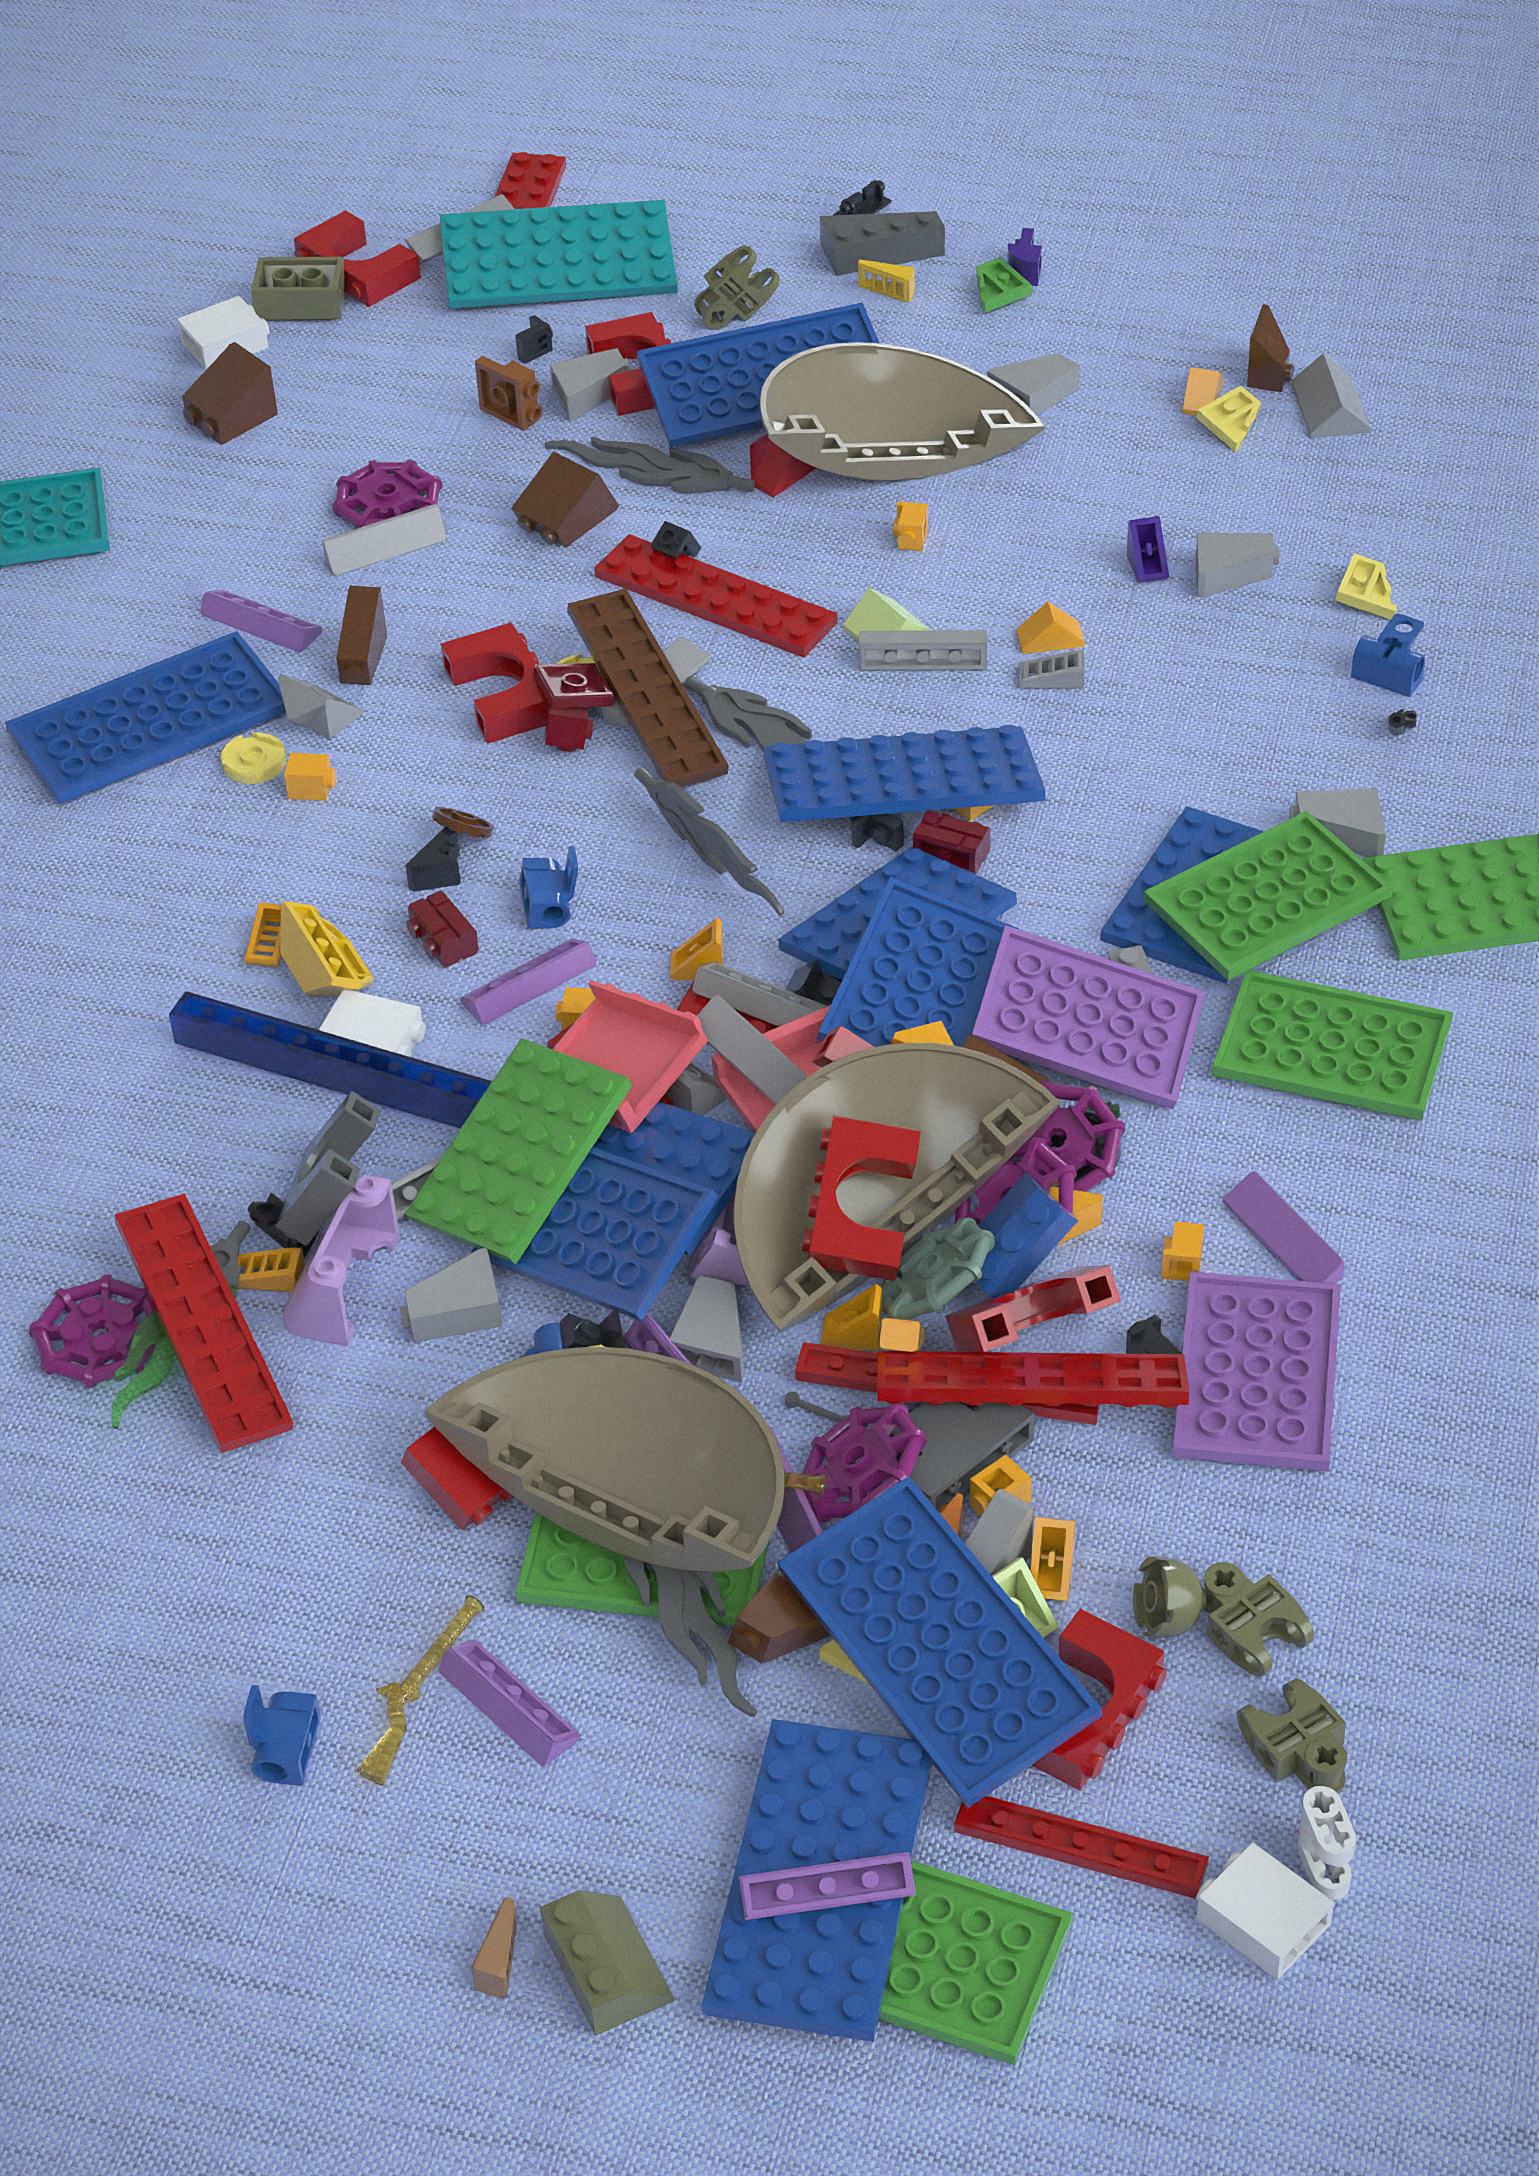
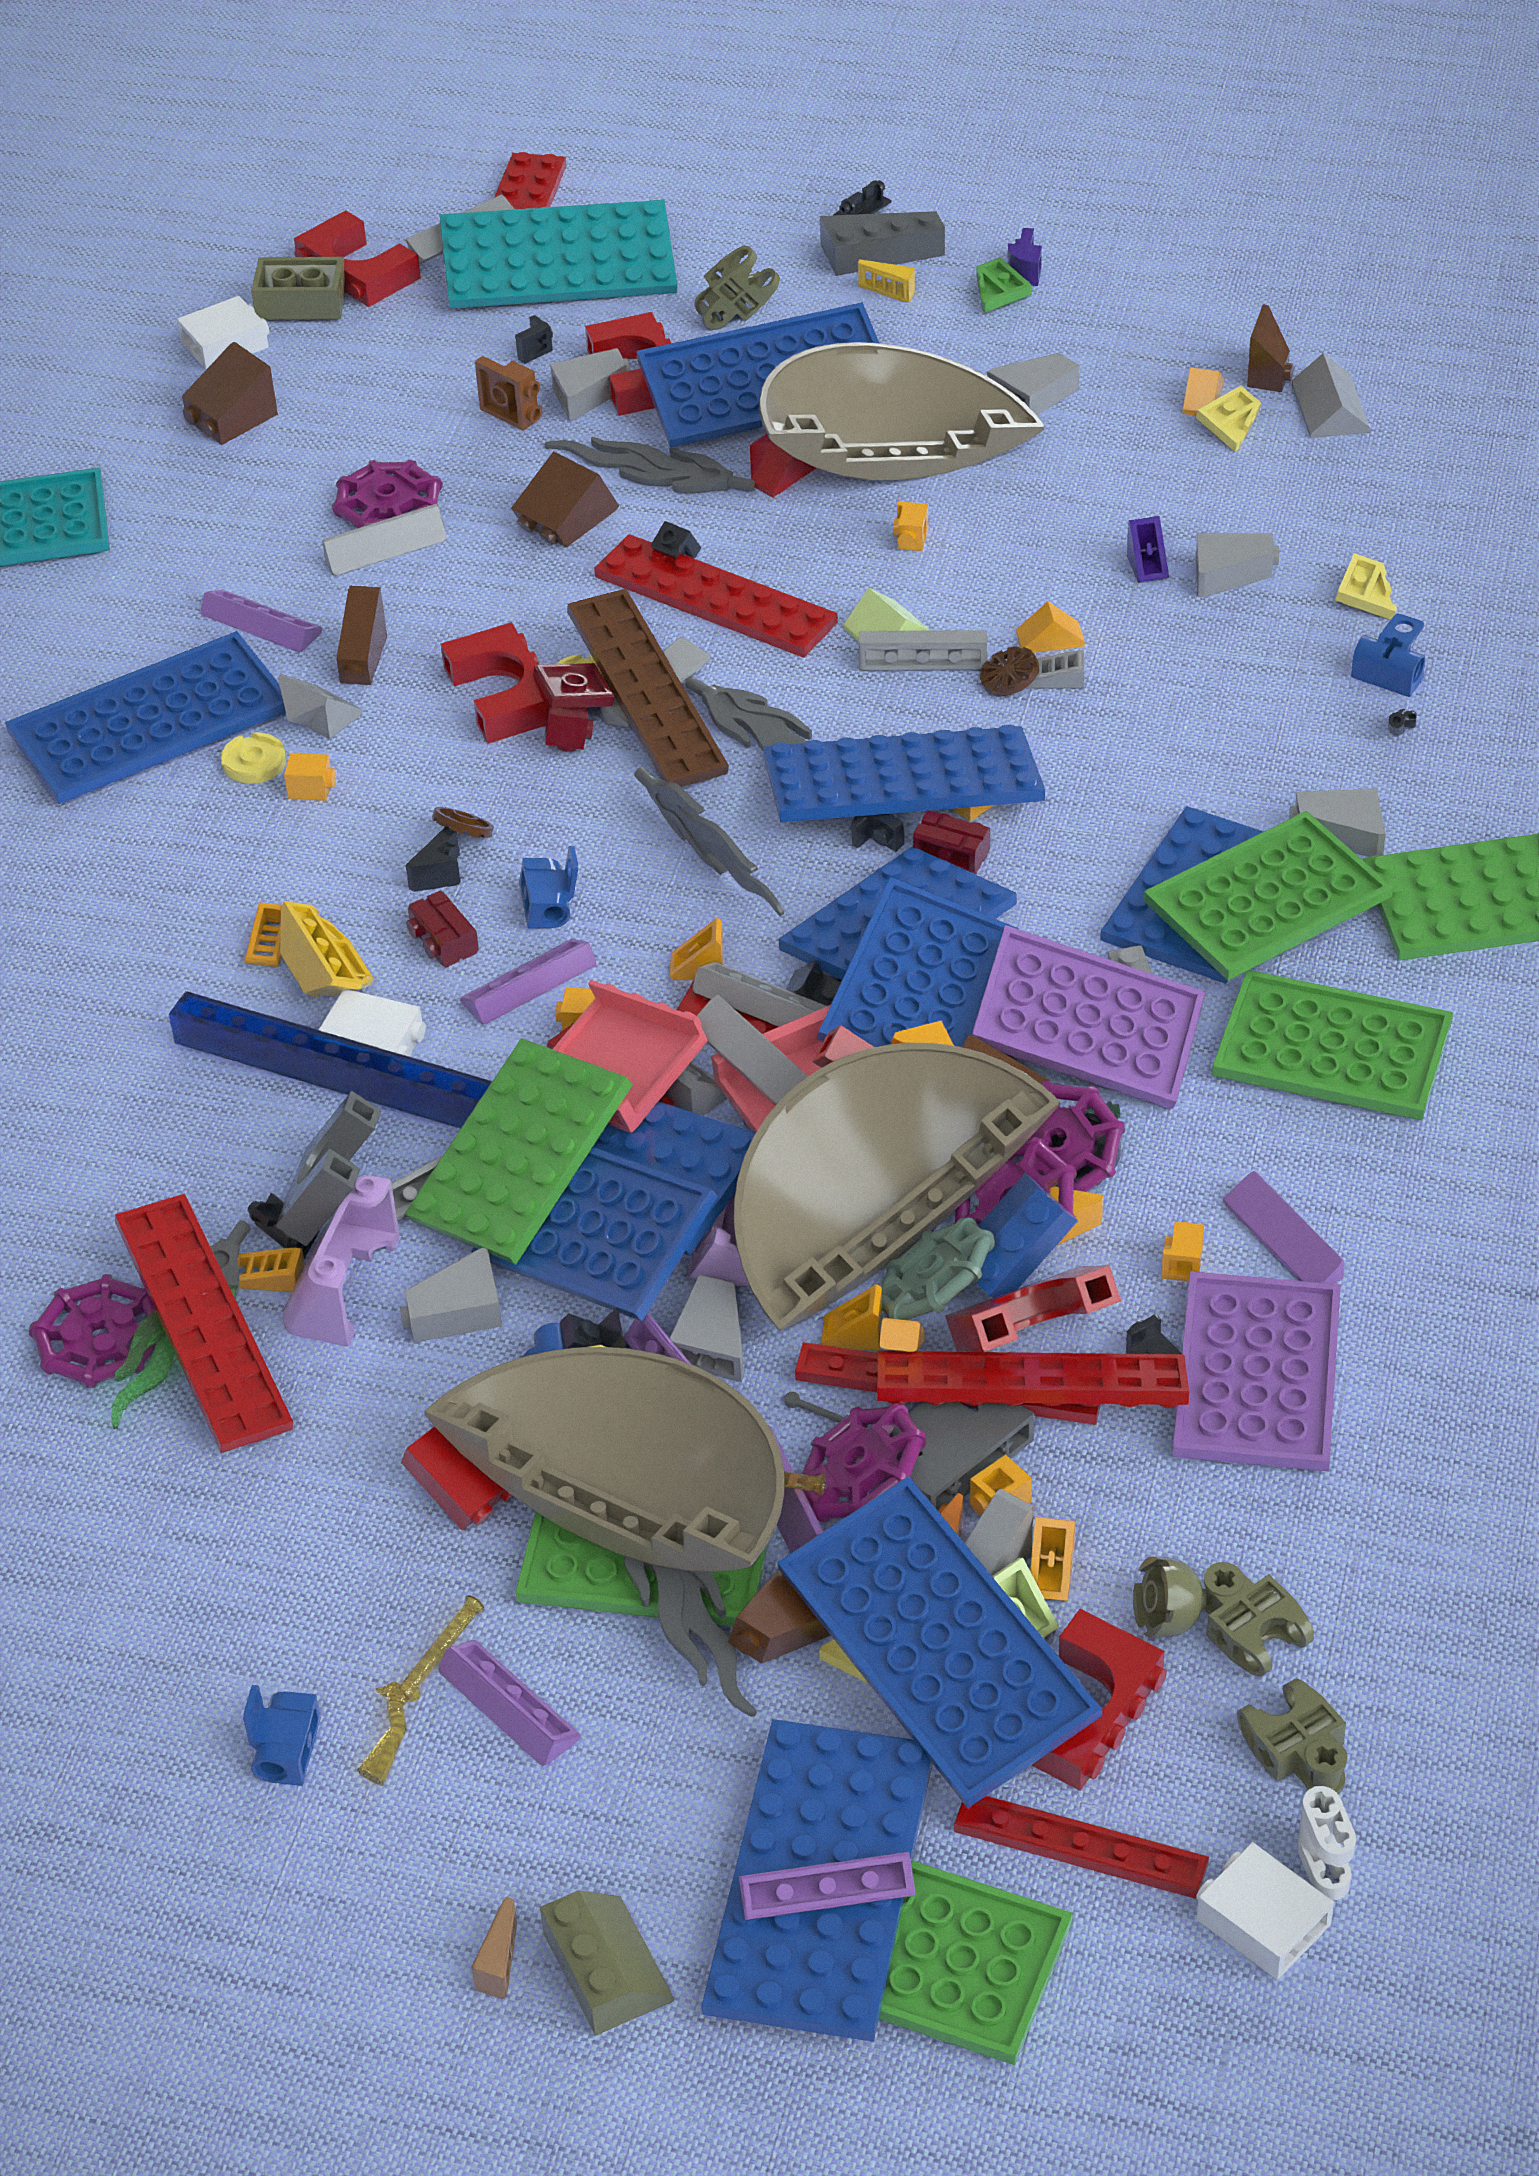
(854, 1149): red arch -> none
(1002, 673): none -> reddish brown wheel

